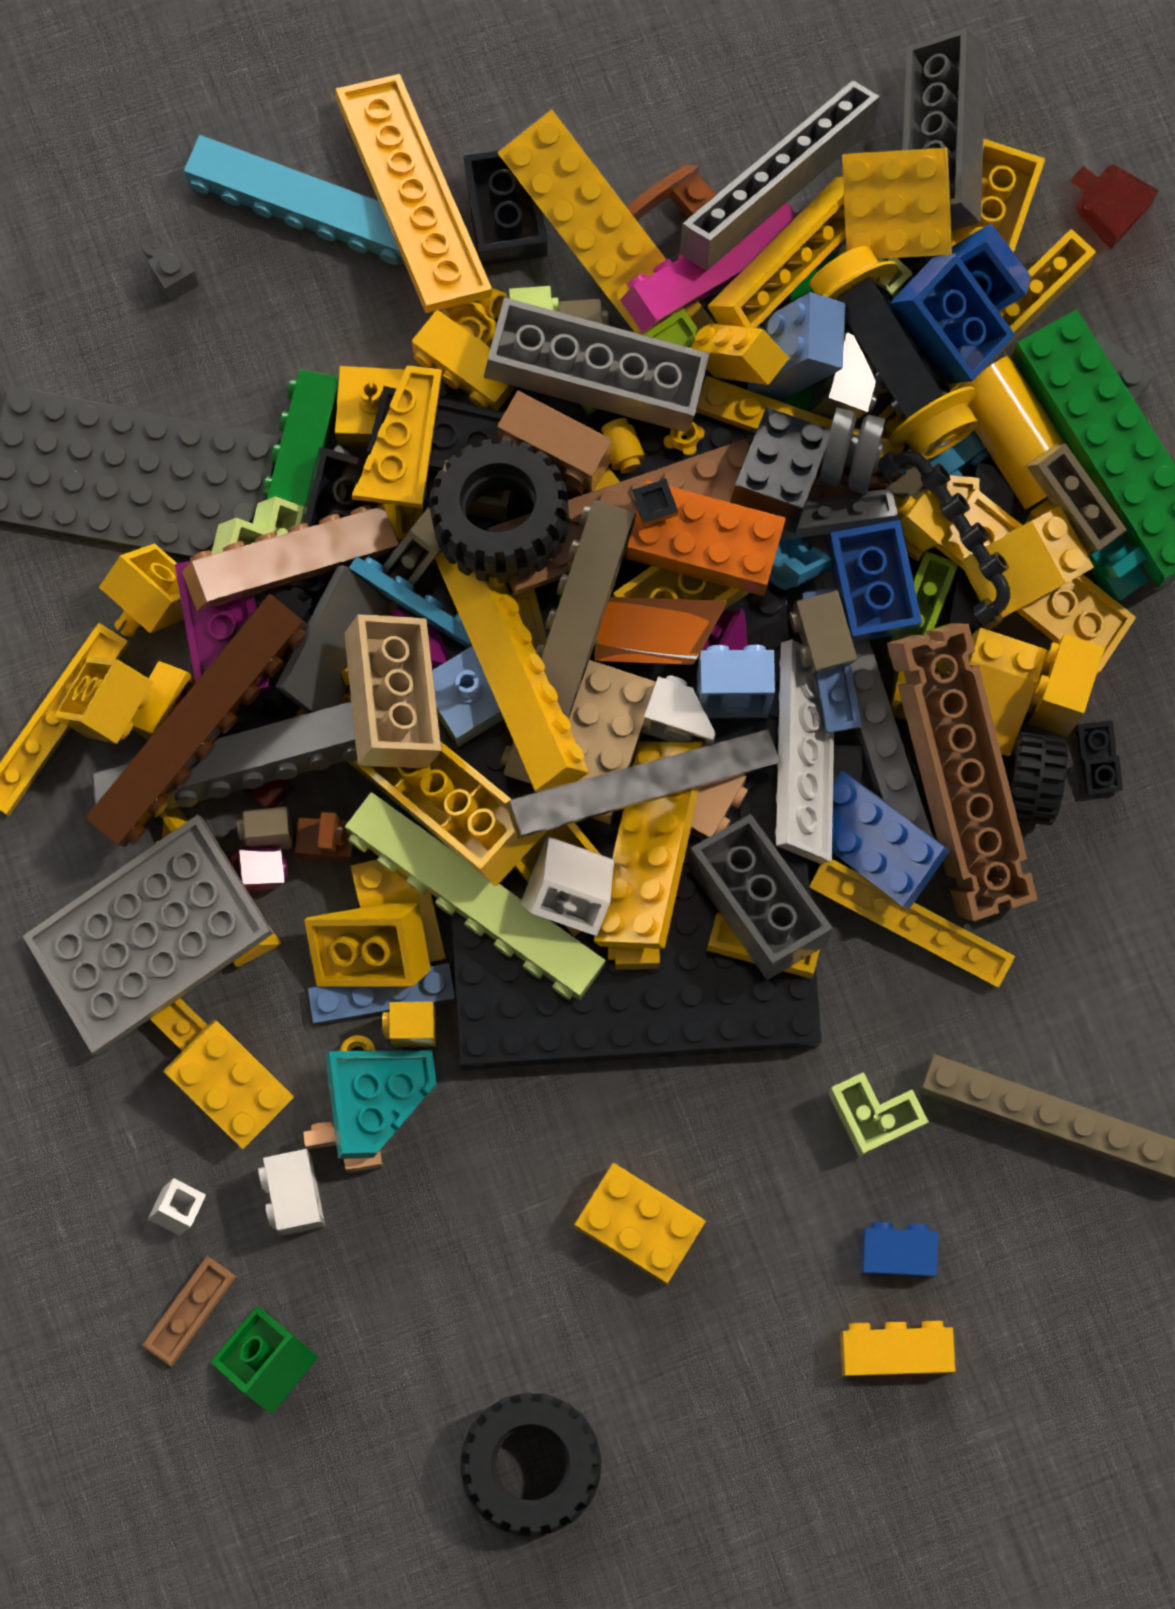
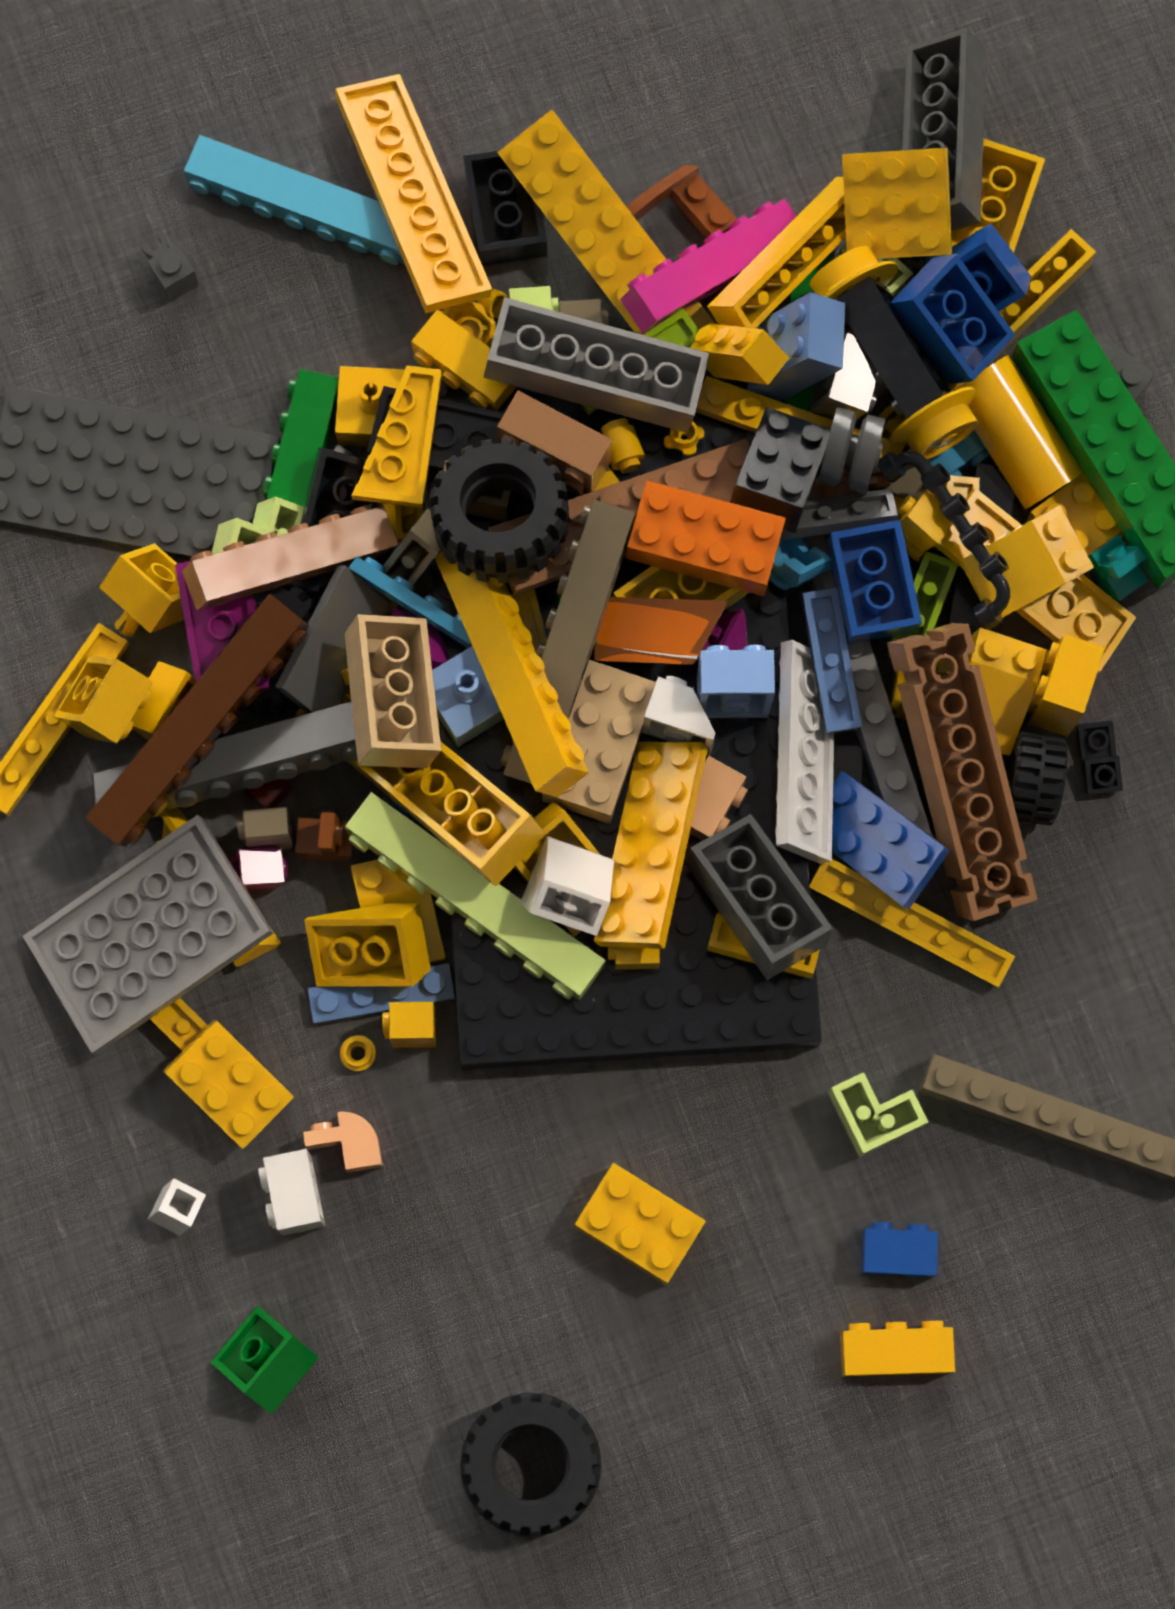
(189, 1311): medium nougat tile -> none
(375, 1095): teal plate -> none
(642, 783): tile -> none
(654, 502): black plate -> none
(778, 175): dark grey brick -> none
(823, 633): dark tan brick -> none
(1081, 501): dark tan brick -> none
(1112, 201): clear red torso -> none

